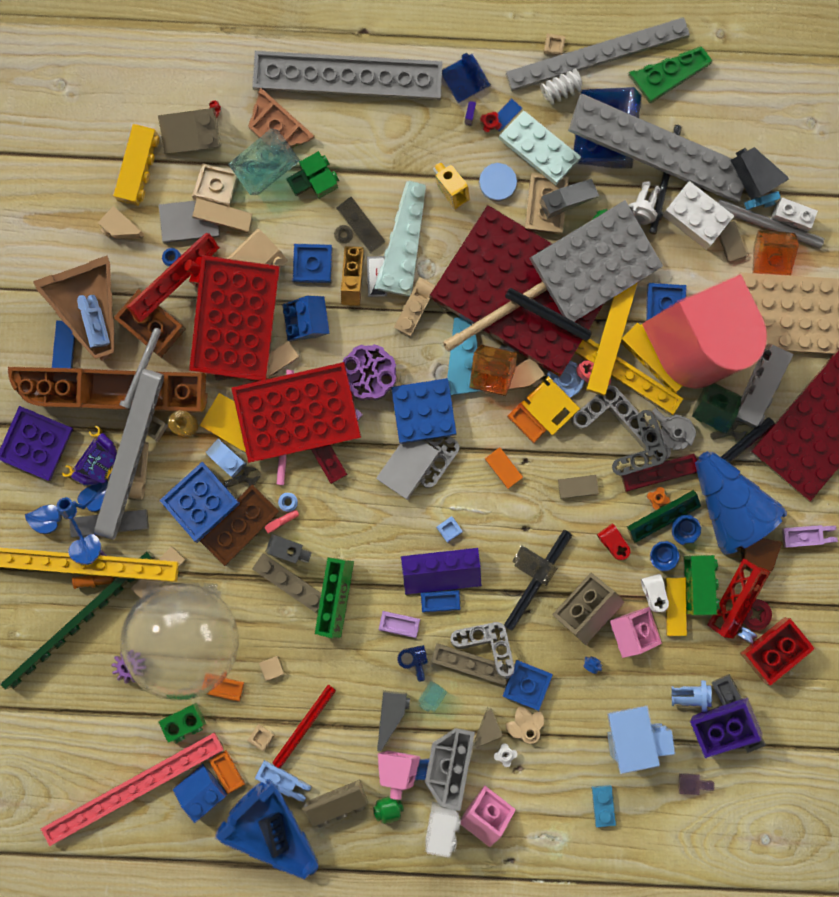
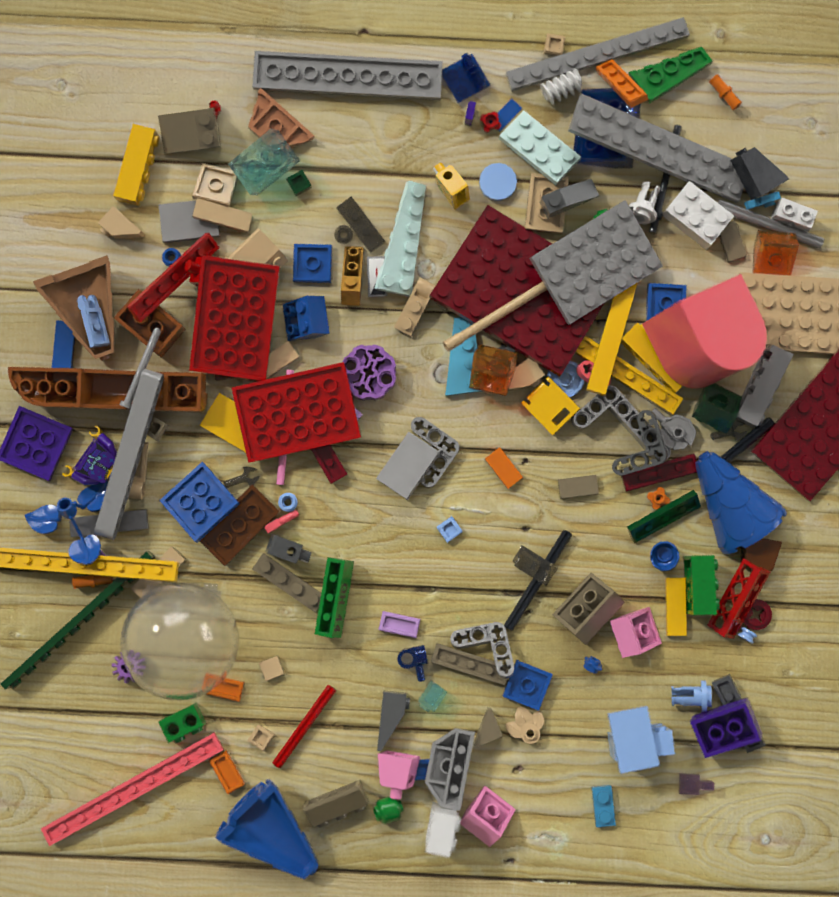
(180, 417): clear yellow piece -> none
(199, 793): blue slope -> none
(225, 458): light blue slope -> none
(278, 826): black slope -> none
(282, 779): light blue hinge -> none
(319, 175): green piece -> none
(423, 411): blue plate -> none
(440, 601): blue tile -> none
(441, 571): dark purple slope -> none
(510, 755): white plate -> none
(527, 423): orange tile -> none
(548, 314): black axle -> none
(611, 539): red piece -> none
(622, 83): none -> orange tile
(655, 589): white piece -> none
(686, 529): blue hair -> none
(725, 92): none -> orange pin
(777, 651): red brick -> none
(806, 536): lavender hinge -> none

